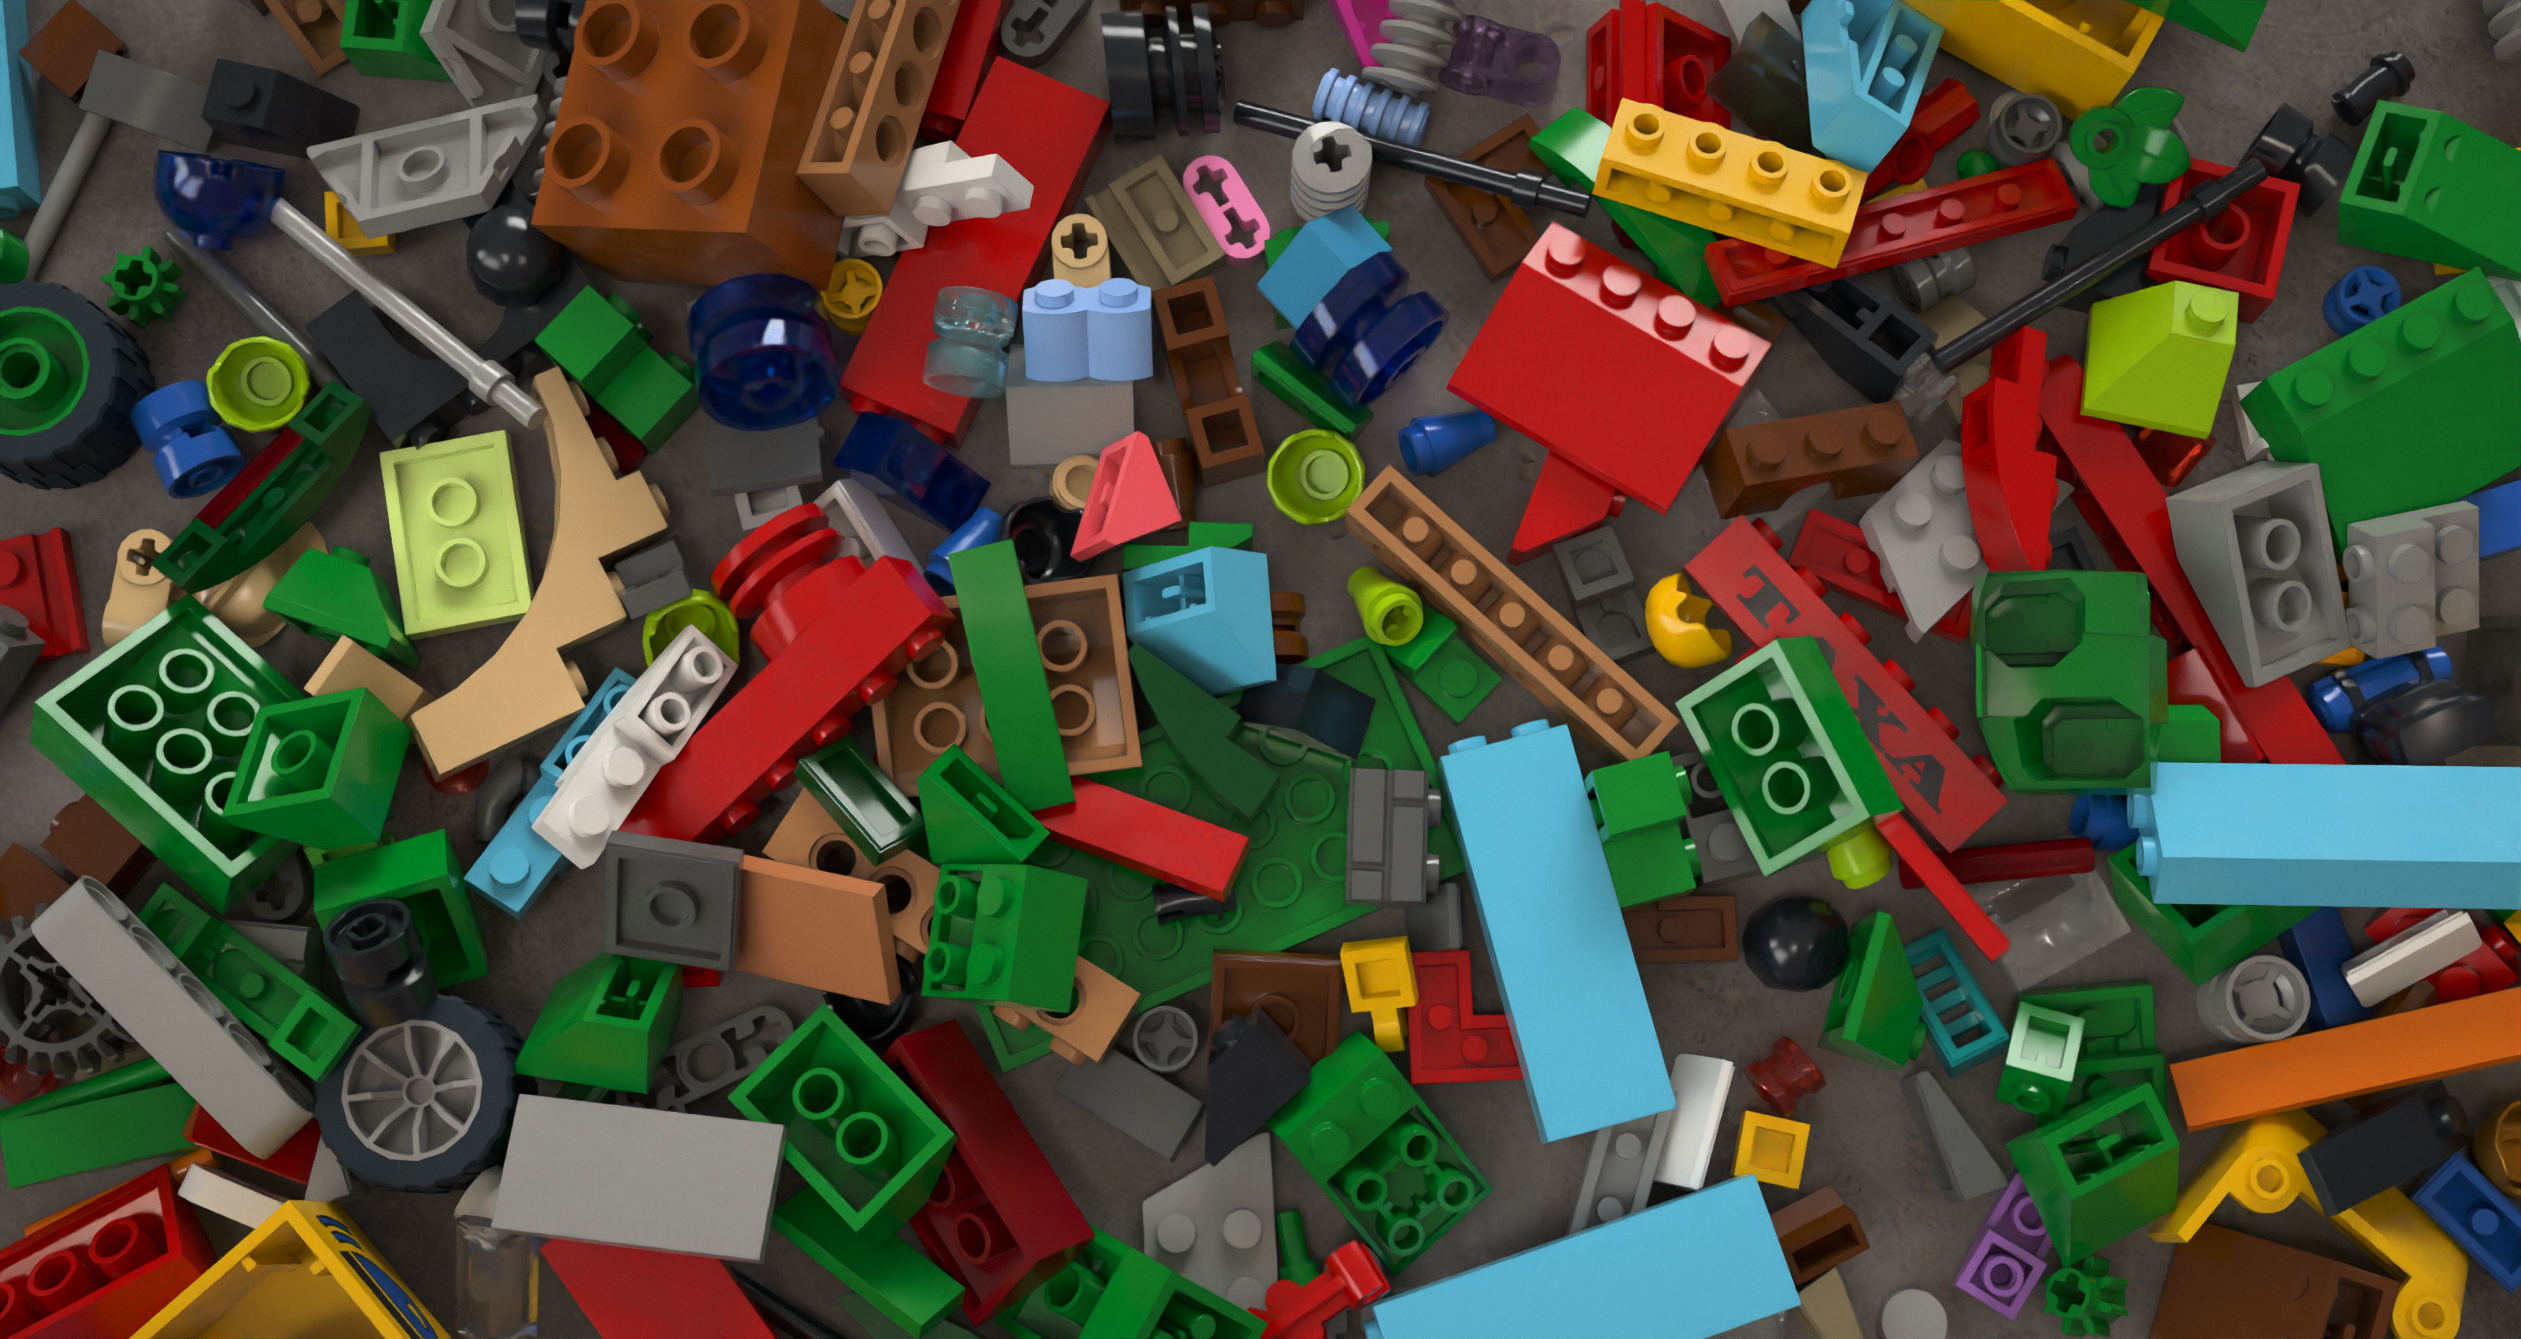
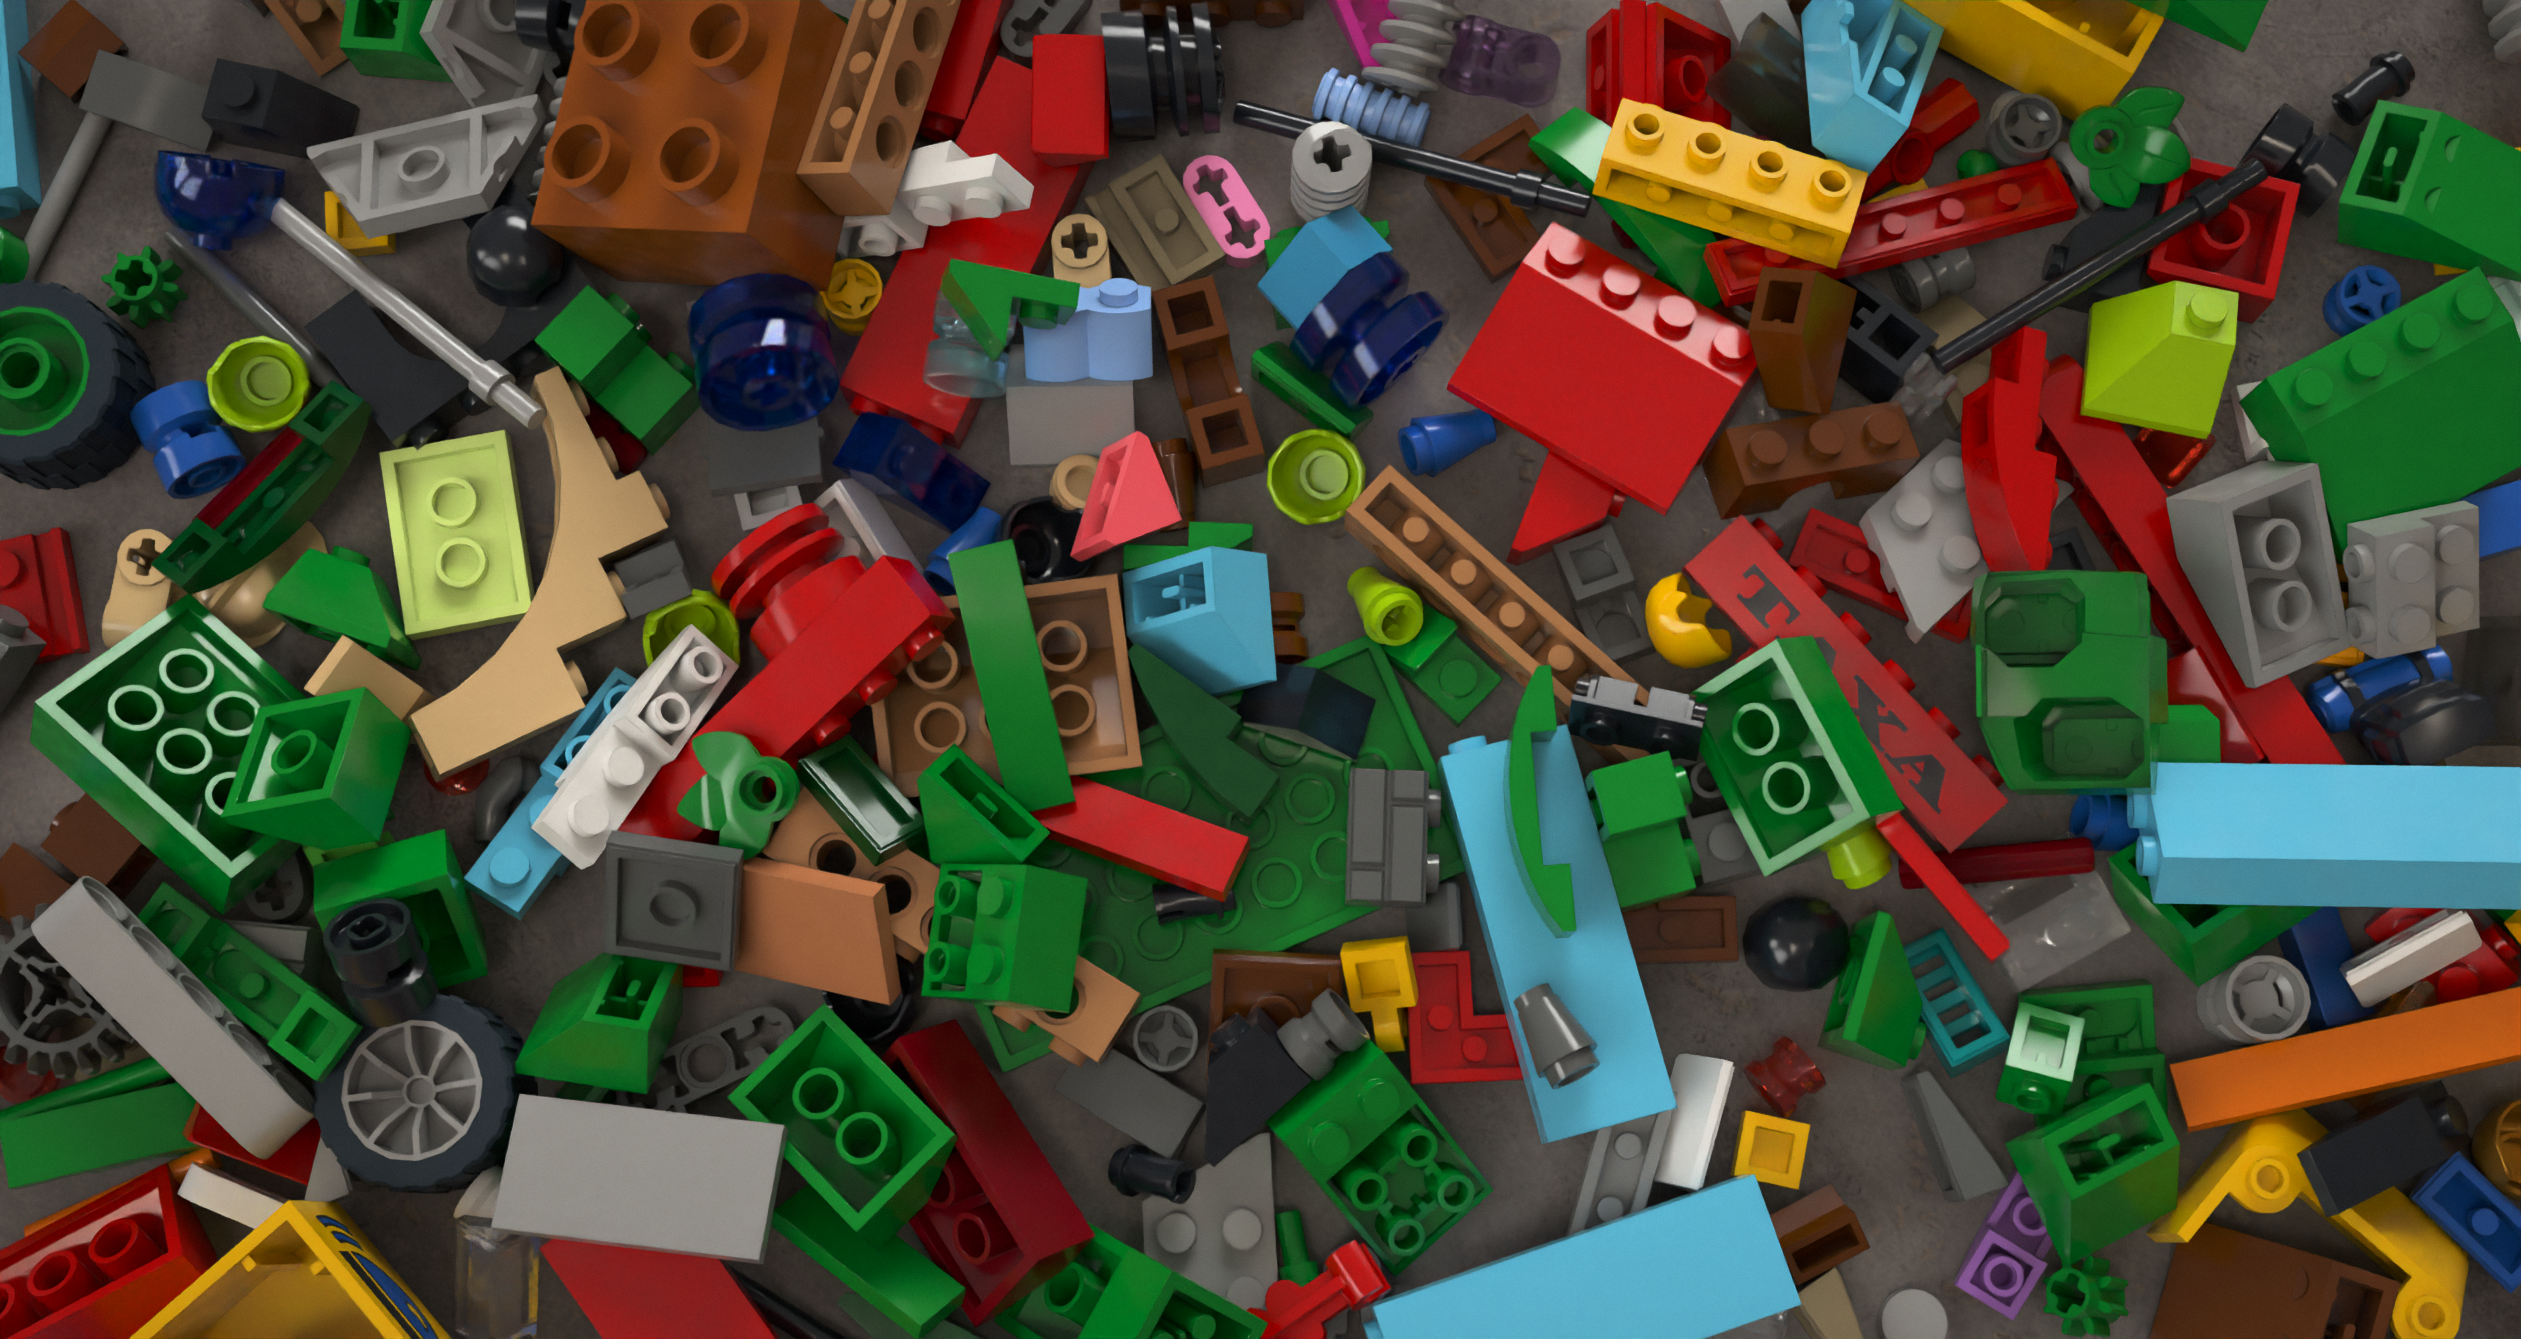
(732, 793): none -> green plate
(989, 295): none -> green slope
(1069, 99): none -> red slope
(1137, 1171): none -> black pin
(1323, 1034): none -> dark grey wheel
(1546, 885): none -> green slope
(1555, 1037): none -> dark grey cone
(1606, 715): none -> black hinge
(1800, 337): none -> reddish brown slope

